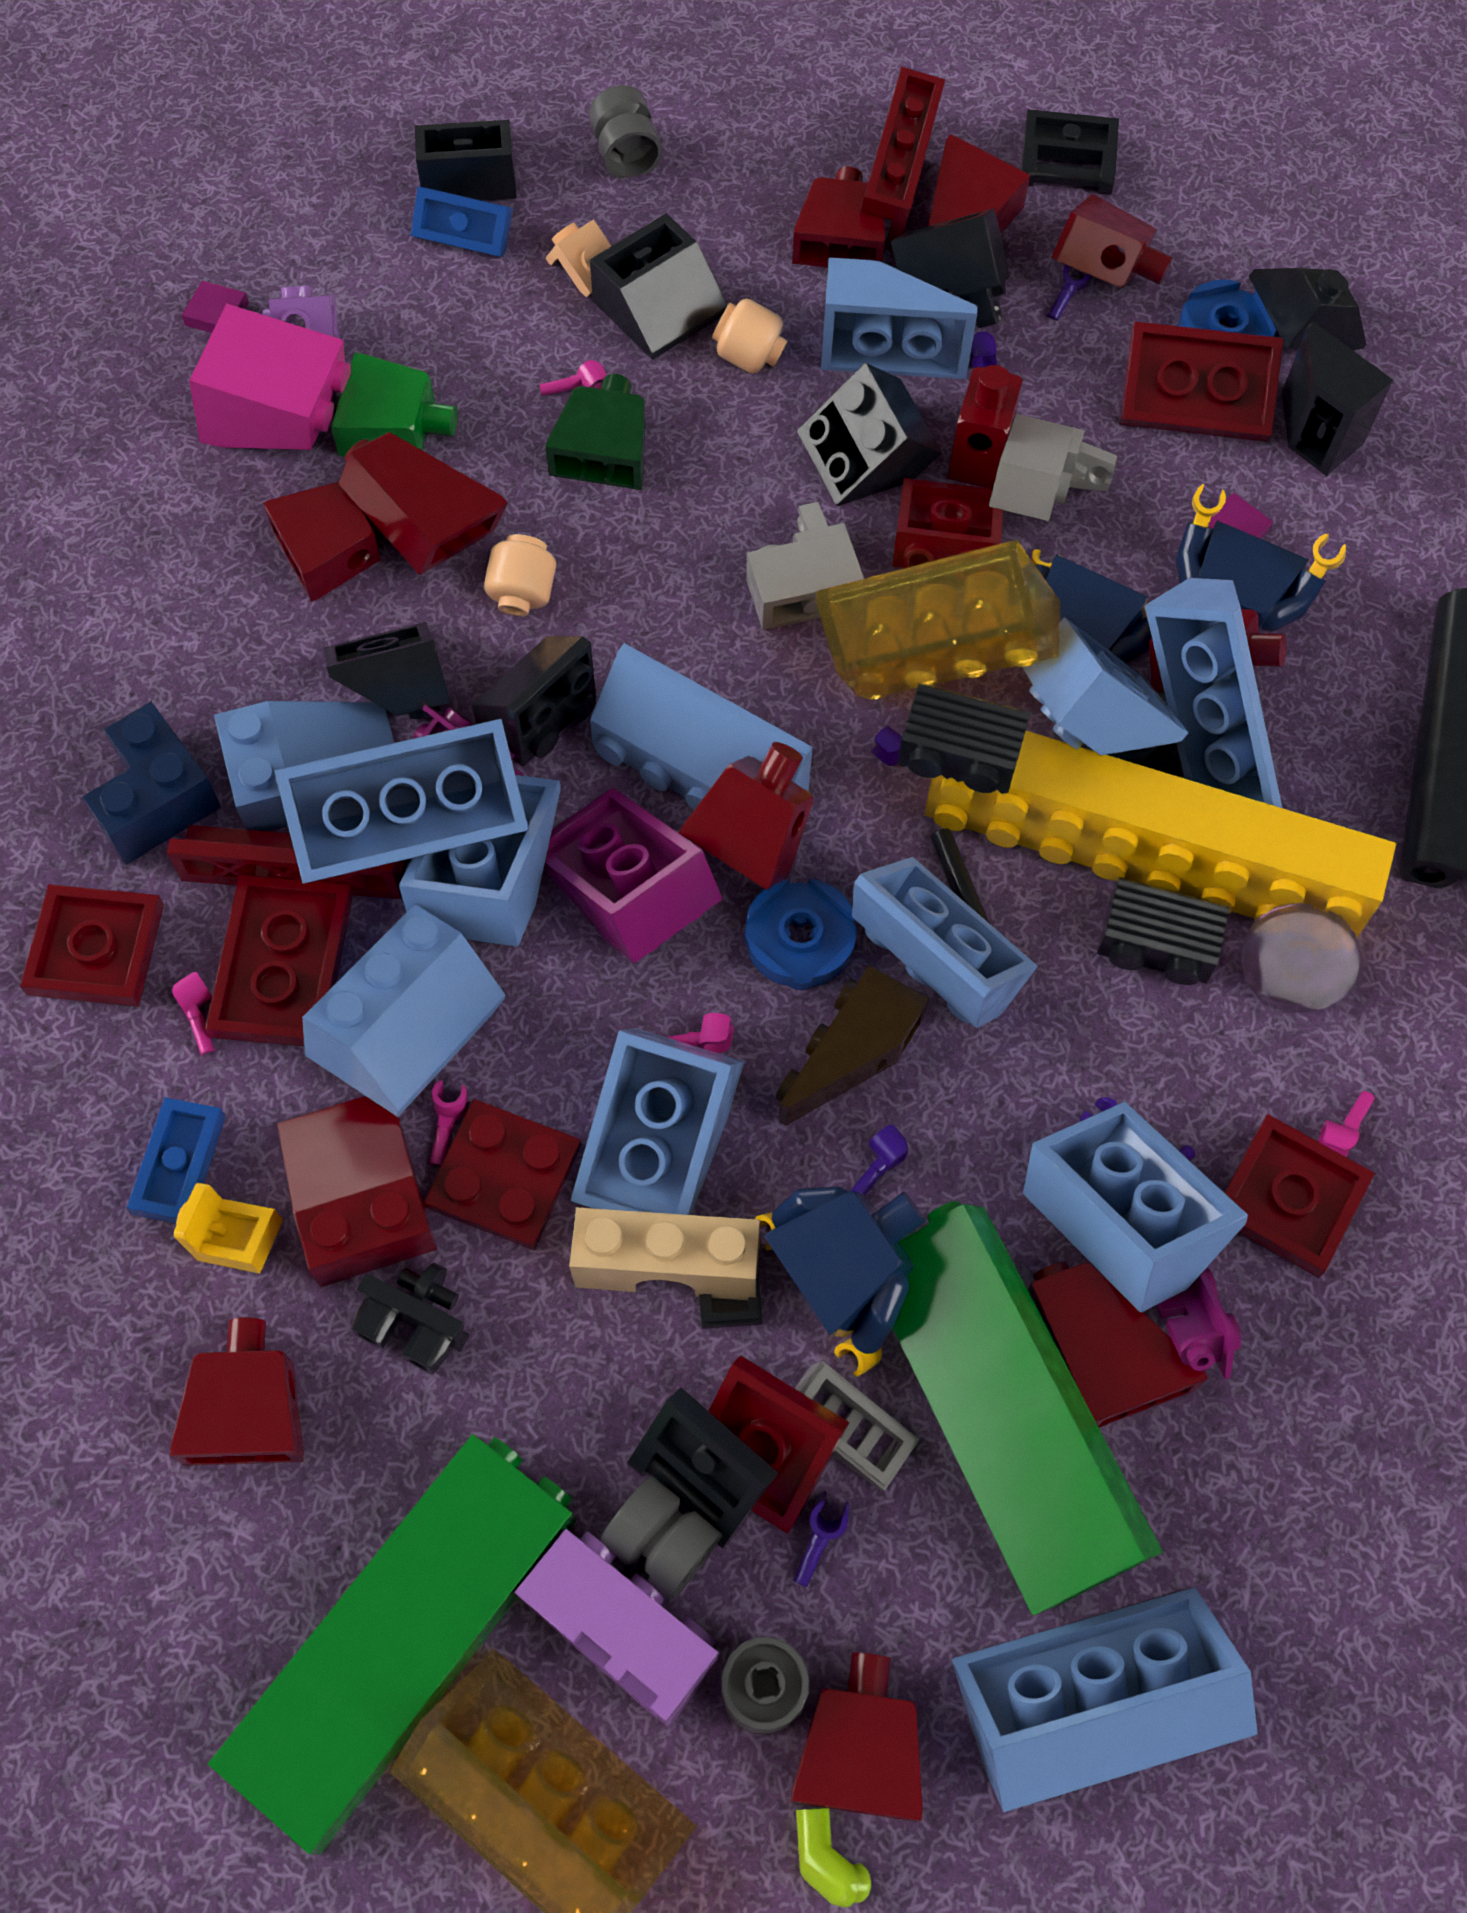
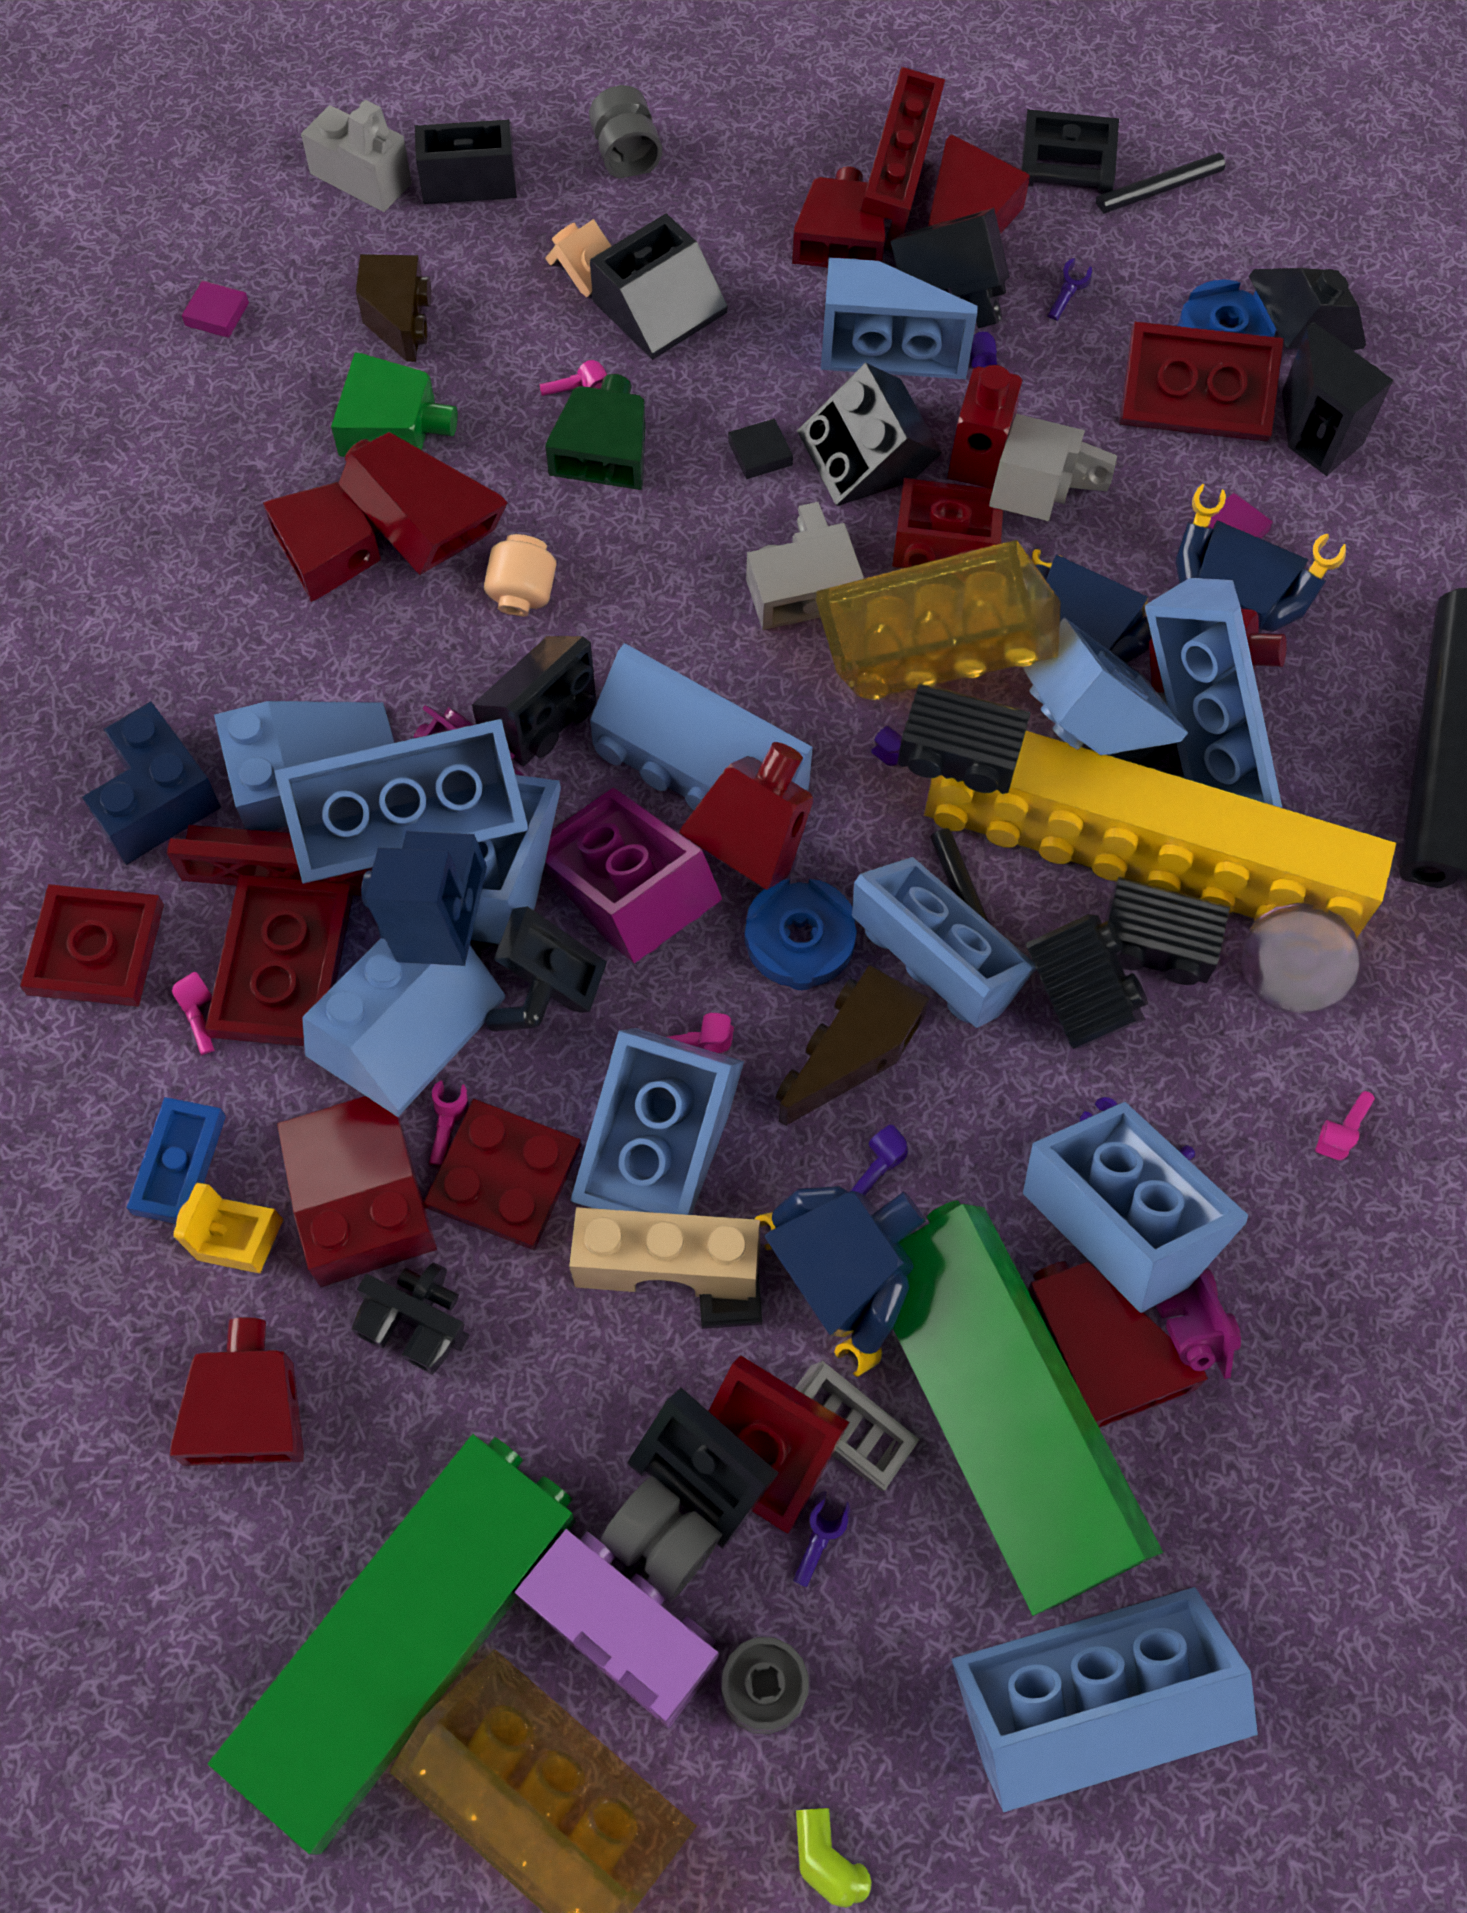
(266, 383): dark pink slope -> none
(316, 310): medium lavender brick -> none
(358, 154): none -> light grey hinge
(392, 300): none -> dark brown slope
(392, 670): black slope -> none
(427, 896): none -> dark blue brick
(461, 221): blue plate -> none
(552, 965): none -> black plate
(749, 336): light nougat head -> none
(760, 448): none -> black tile
(862, 1748): dark red torso -> none
(1087, 980): none -> black brick
(1093, 239): dark red torso -> none
(1160, 183): none -> black bar
(1296, 1194): dark red plate -> none

